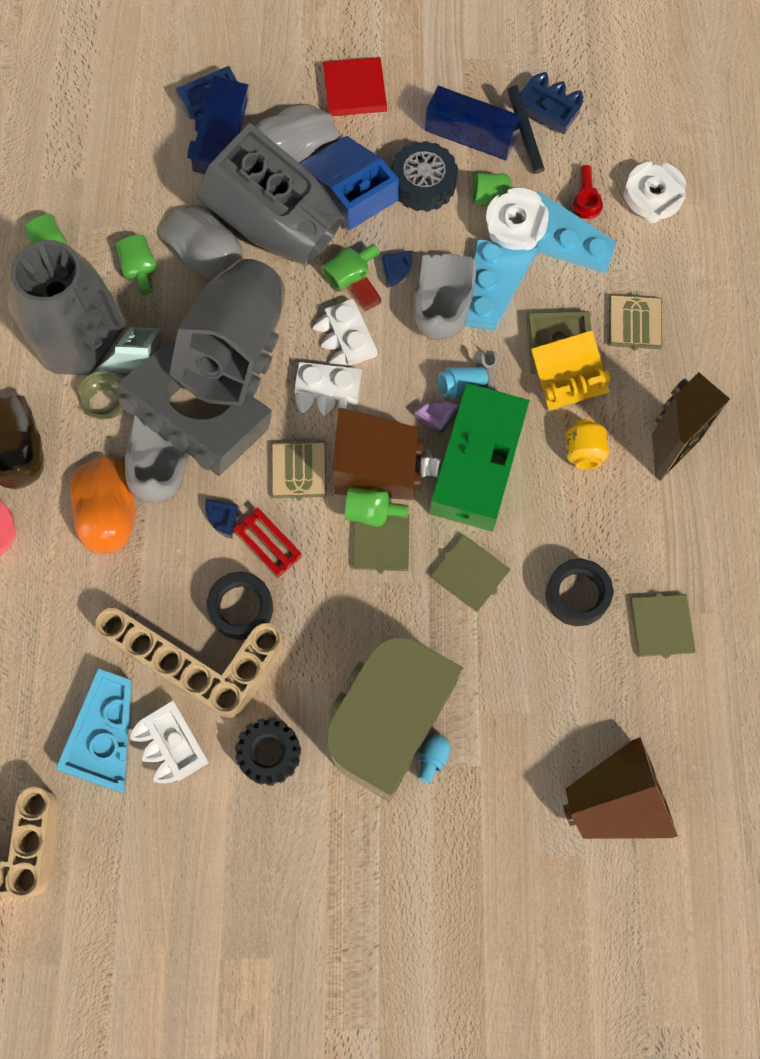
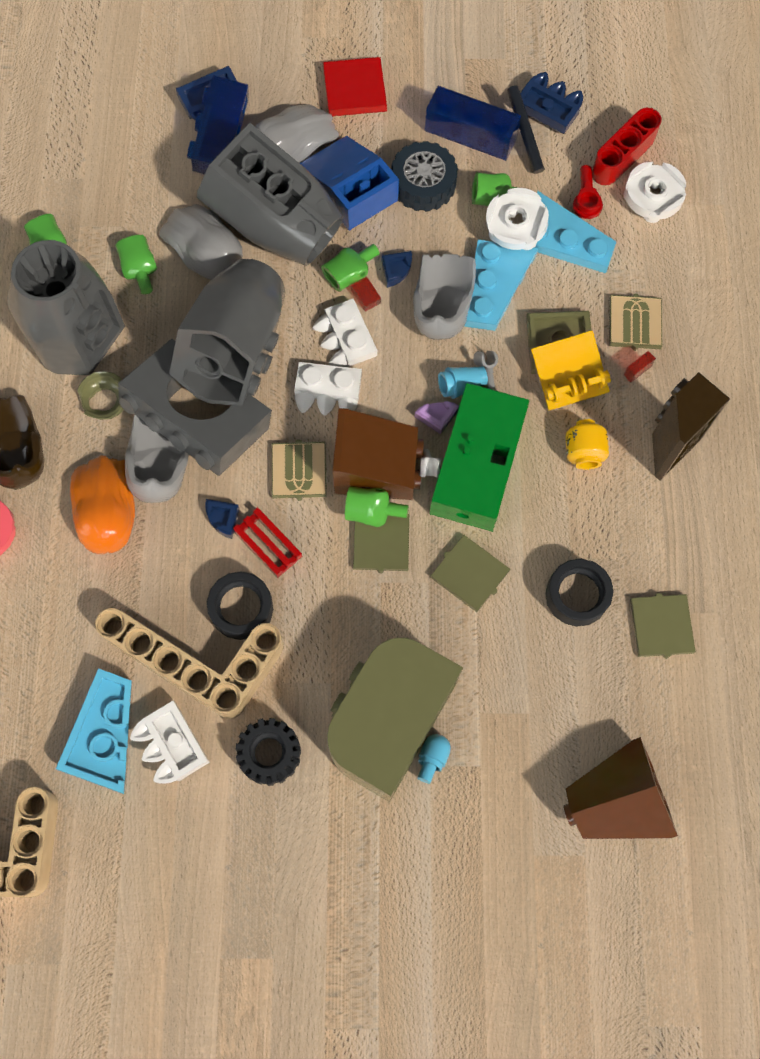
(132, 350): light aqua slope -> none
(626, 146): none -> red beam
(639, 366): none -> clear red piece

